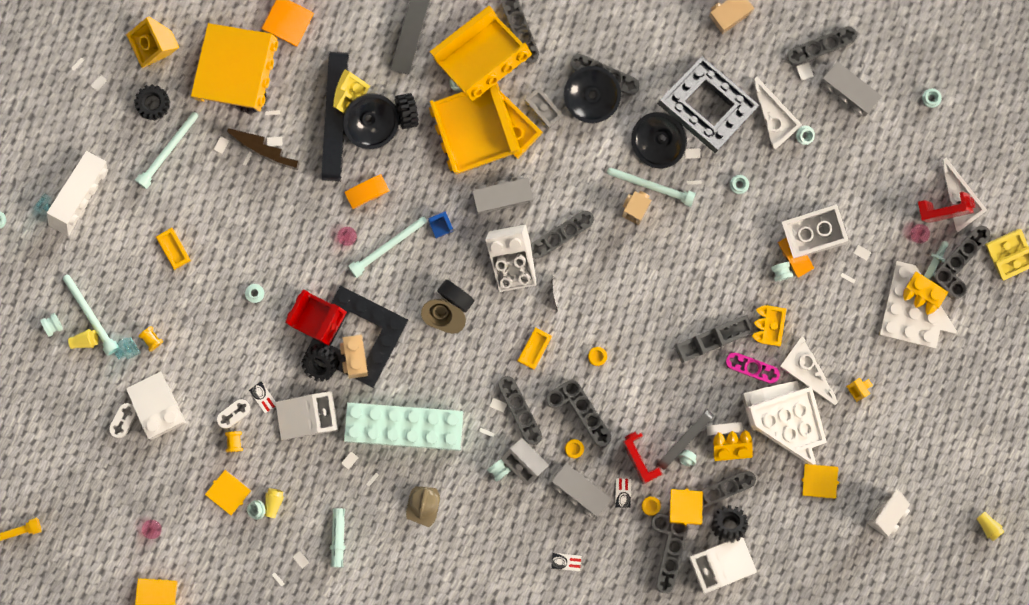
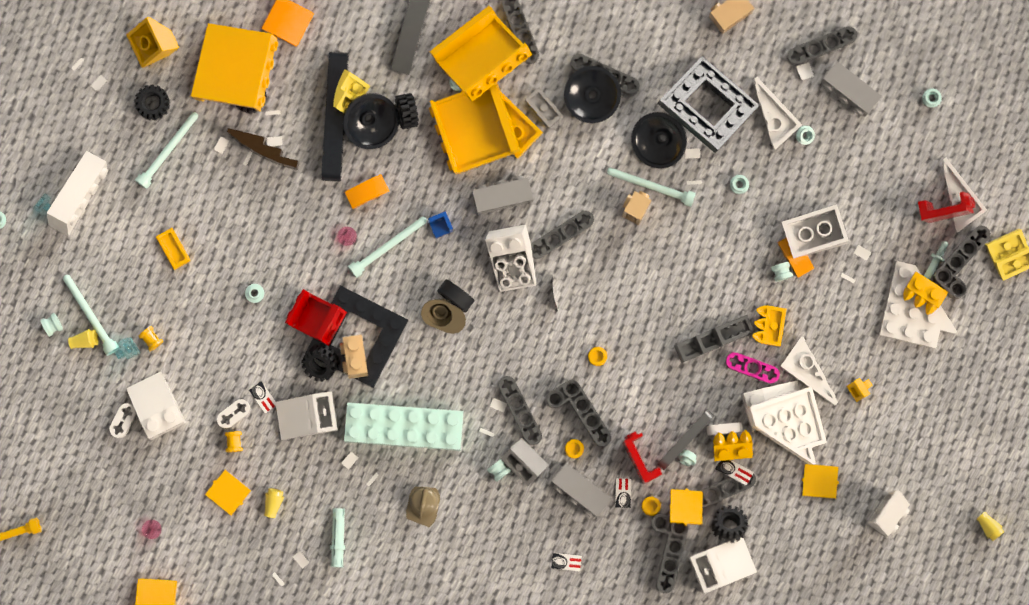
(256, 509): light aqua plate -> none
(534, 348): yellow tile -> none
(735, 471): none -> sticker
(920, 233): clear pink tile -> none

